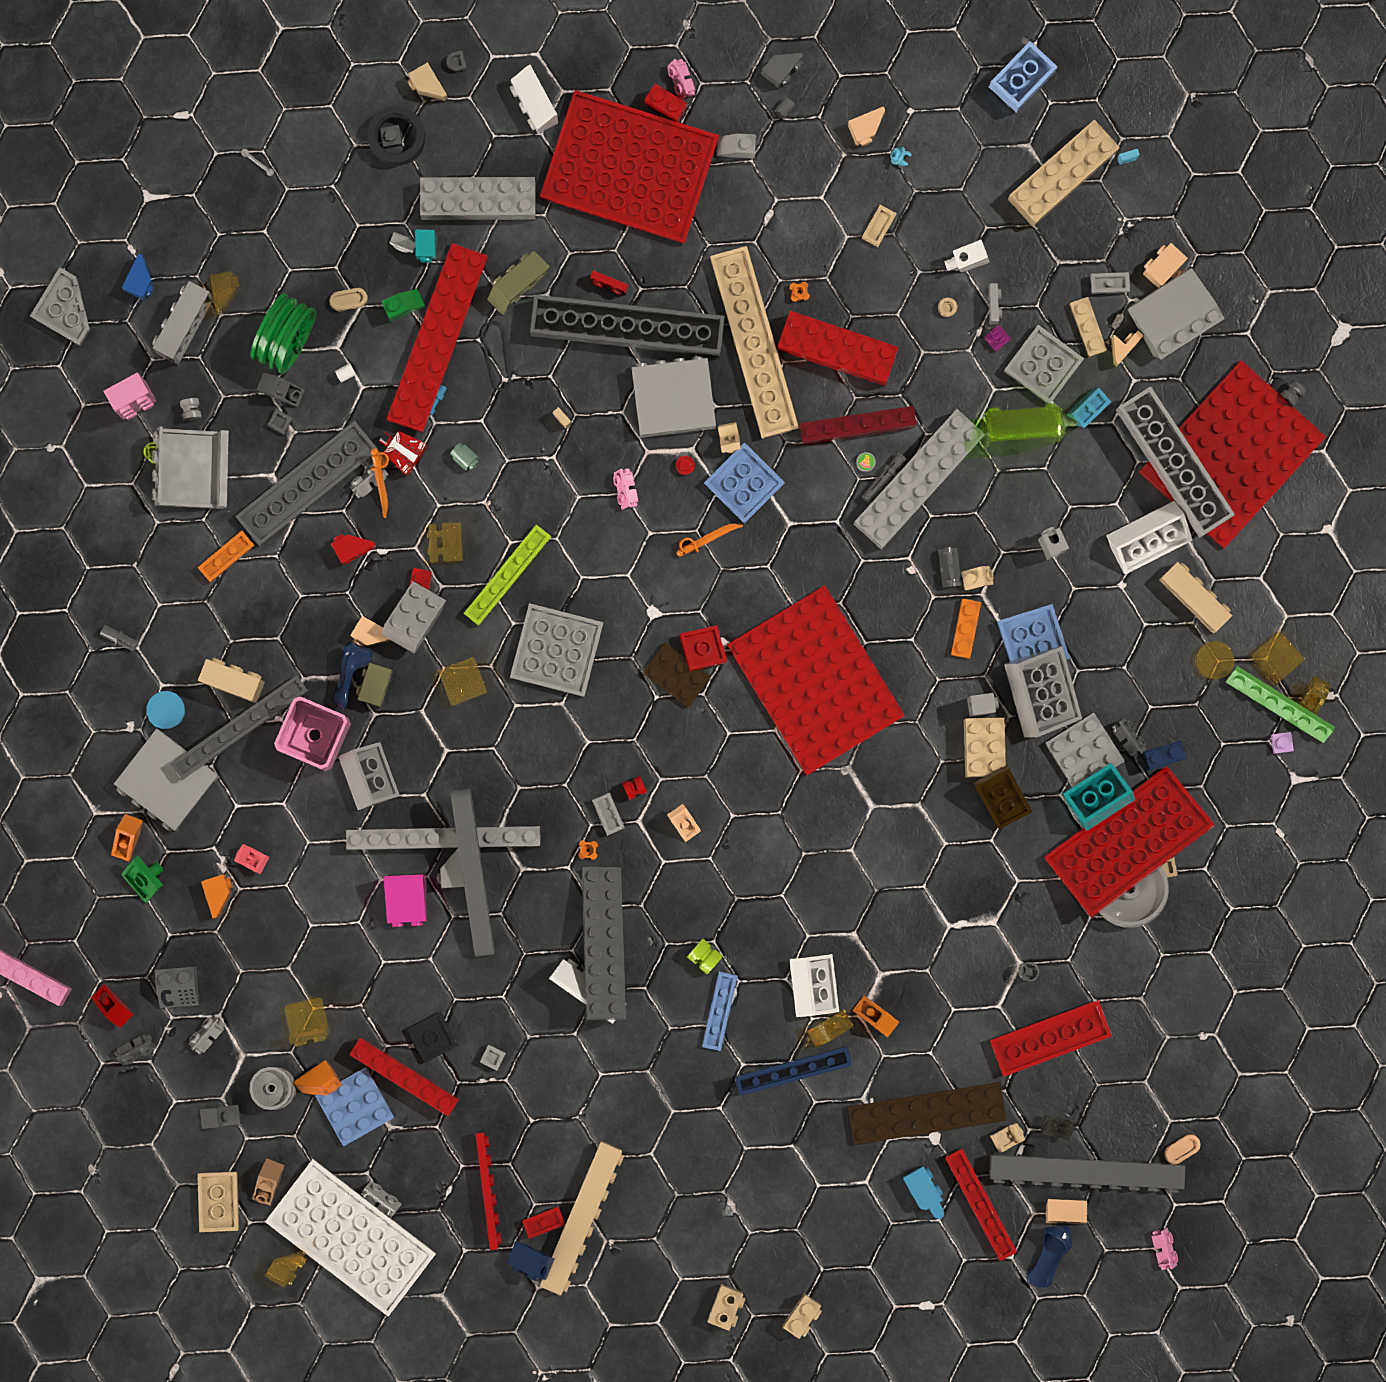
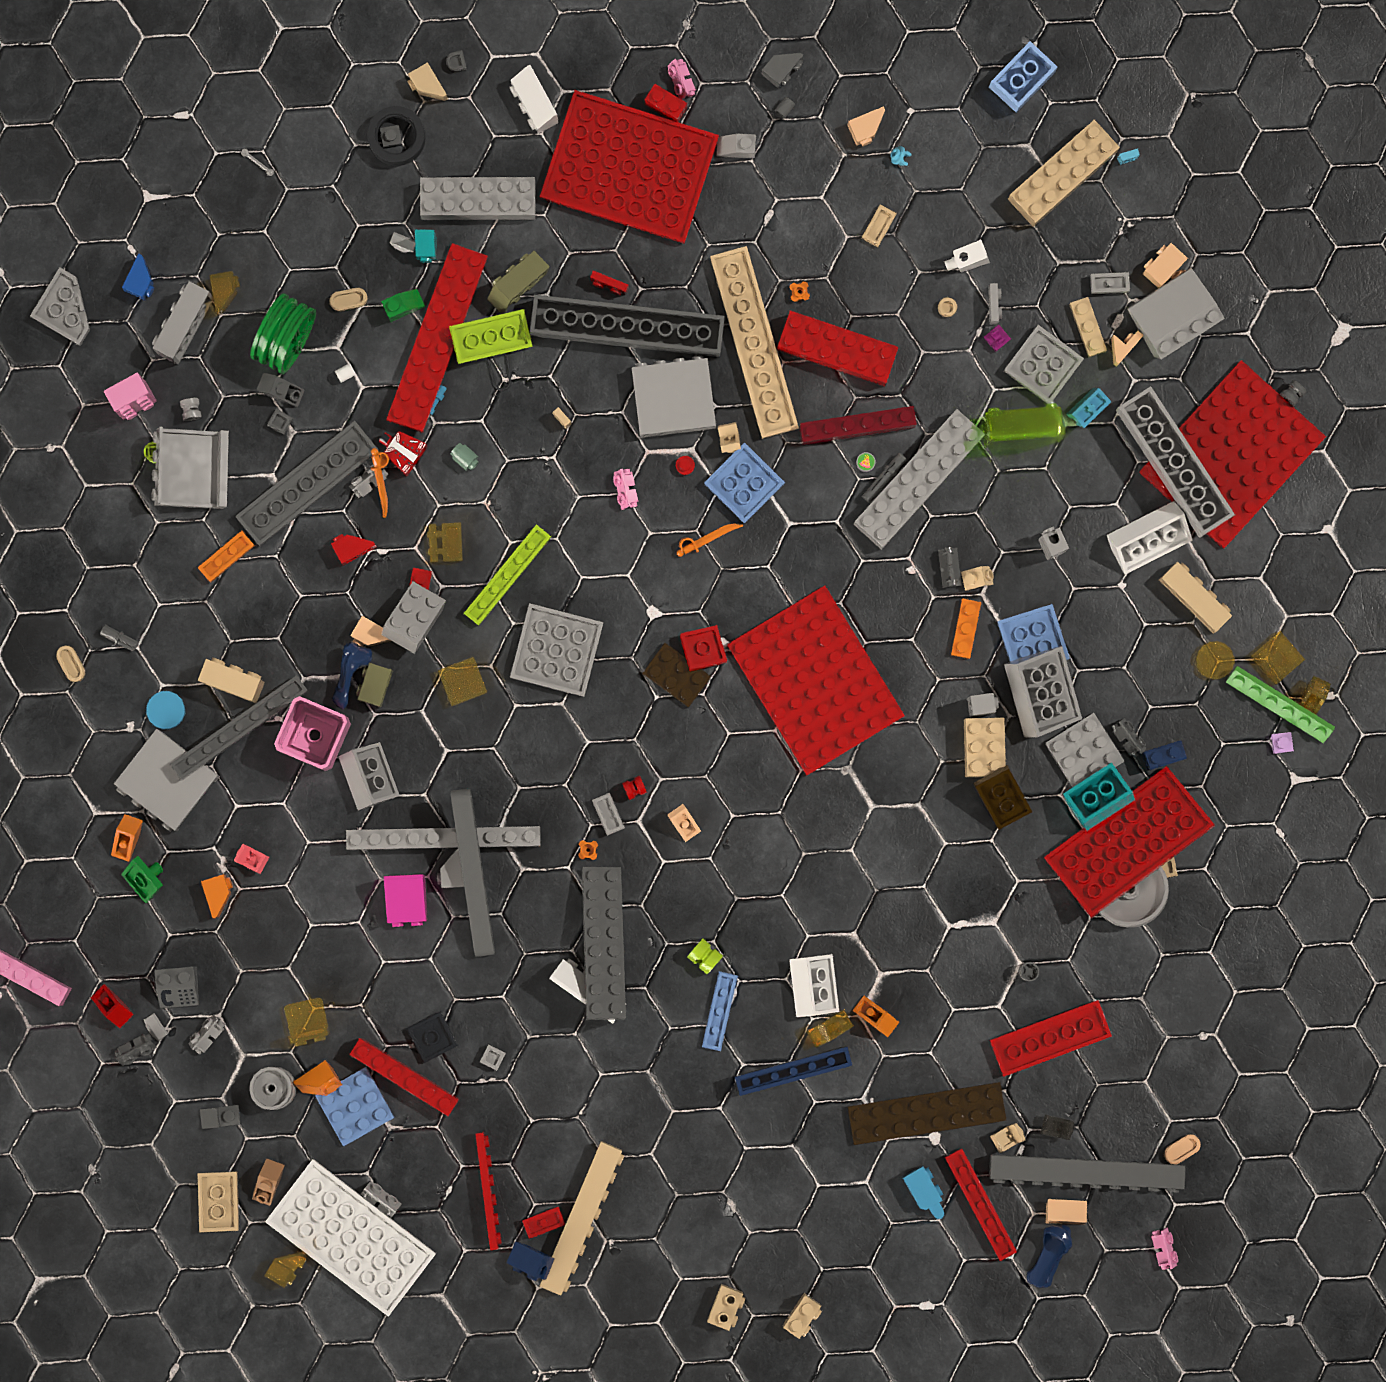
(70, 663): none -> tan tile
(155, 1027): none -> light grey piece
(490, 336): none -> lime plate

